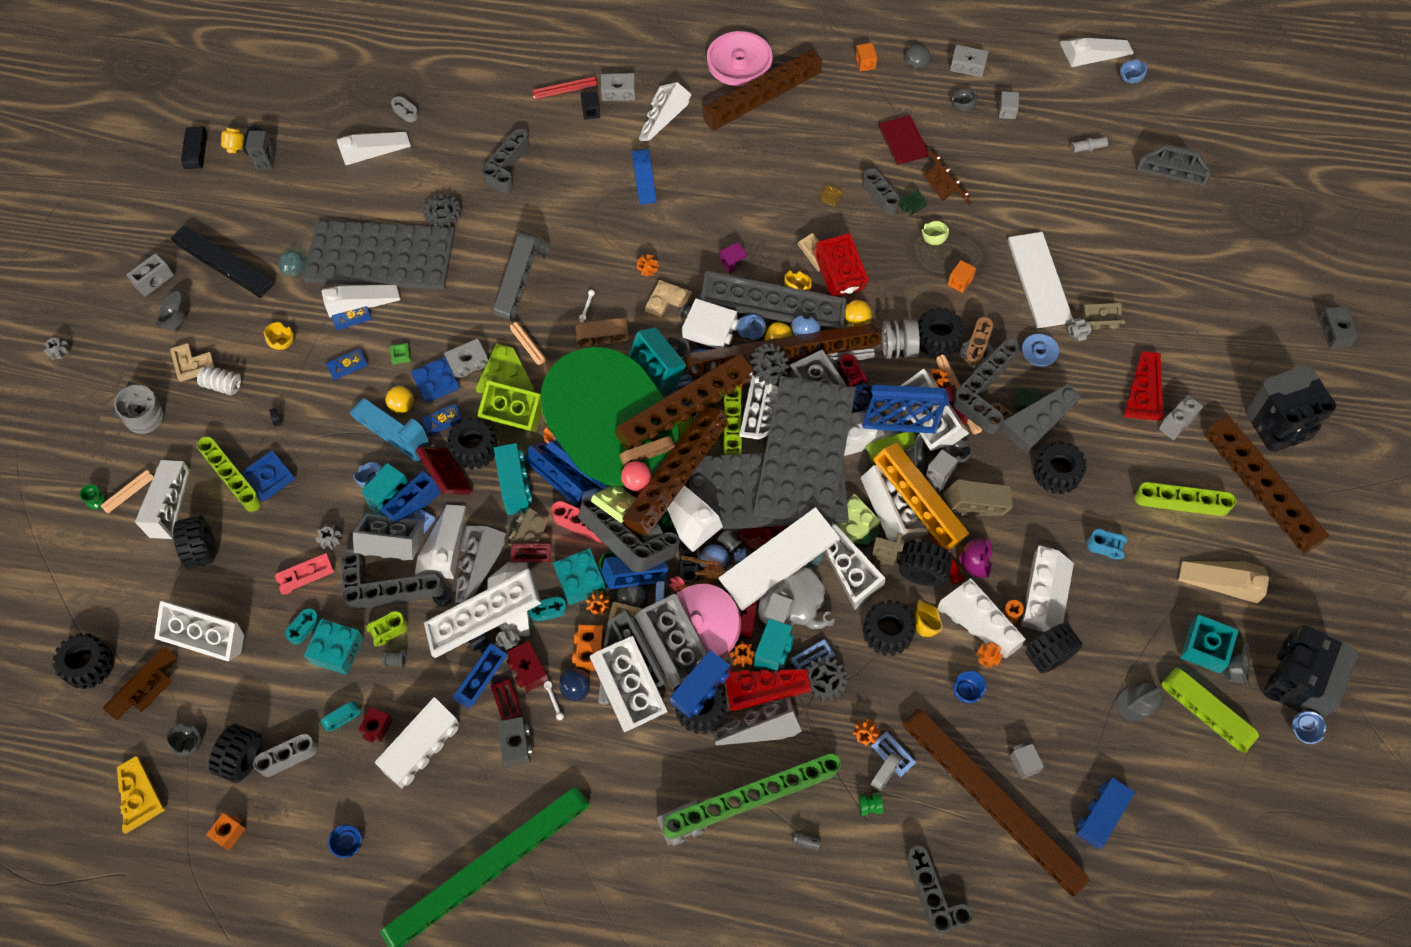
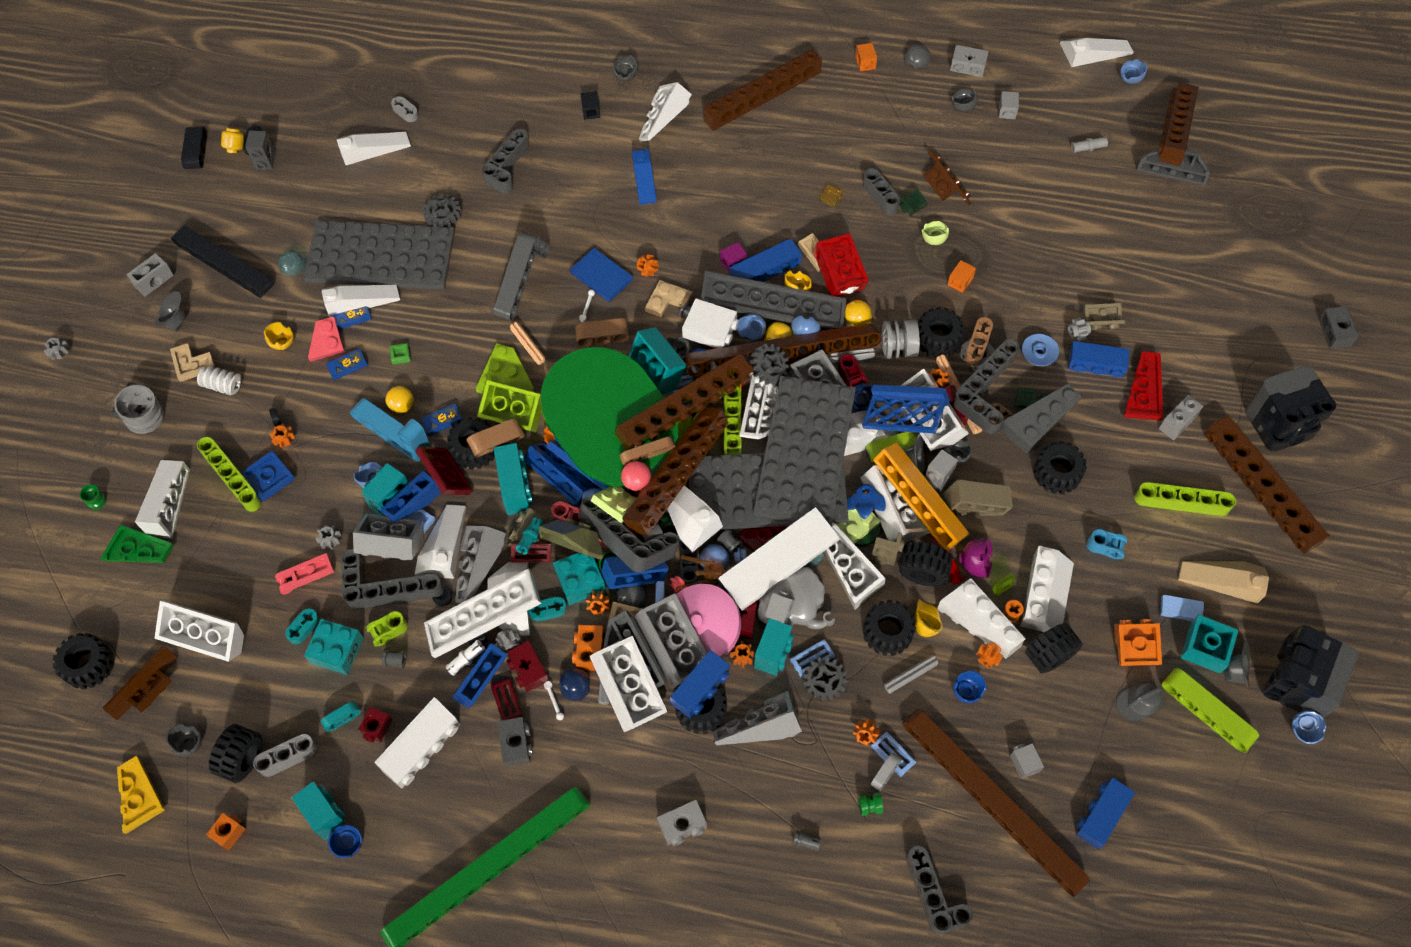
(127, 491): light nougat axle -> none
(135, 546): none -> green wing
(194, 541): black tyre -> none
(282, 436): none -> orange gear
(319, 810): none -> teal brick
(325, 340): none -> coral wing
(435, 380): blue plate -> none
(458, 355): light grey brick -> none
(465, 657): none -> white pin
(495, 436): none -> medium nougat beam
(529, 535): none -> teal pin
(564, 87): red axle -> none
(572, 536): none -> olive wedge
(601, 274): none -> blue tile
(618, 87): light grey brick -> none
(625, 68): none -> dark grey hair
(739, 58): bright pink dish -> none
(744, 802): bright green beam -> none
(756, 688): red wing -> none
(768, 263): none -> blue brick
(866, 502): none -> blue plate
(903, 140): dark red tile -> none
(911, 673): none -> light grey axle
(1004, 584): none -> clear neon green tile
(1040, 280): white tile -> none
(1098, 359): none -> blue brick
(1138, 642): none -> orange plate
(1177, 124): none -> reddish brown brick
(1180, 607): none -> light blue tile

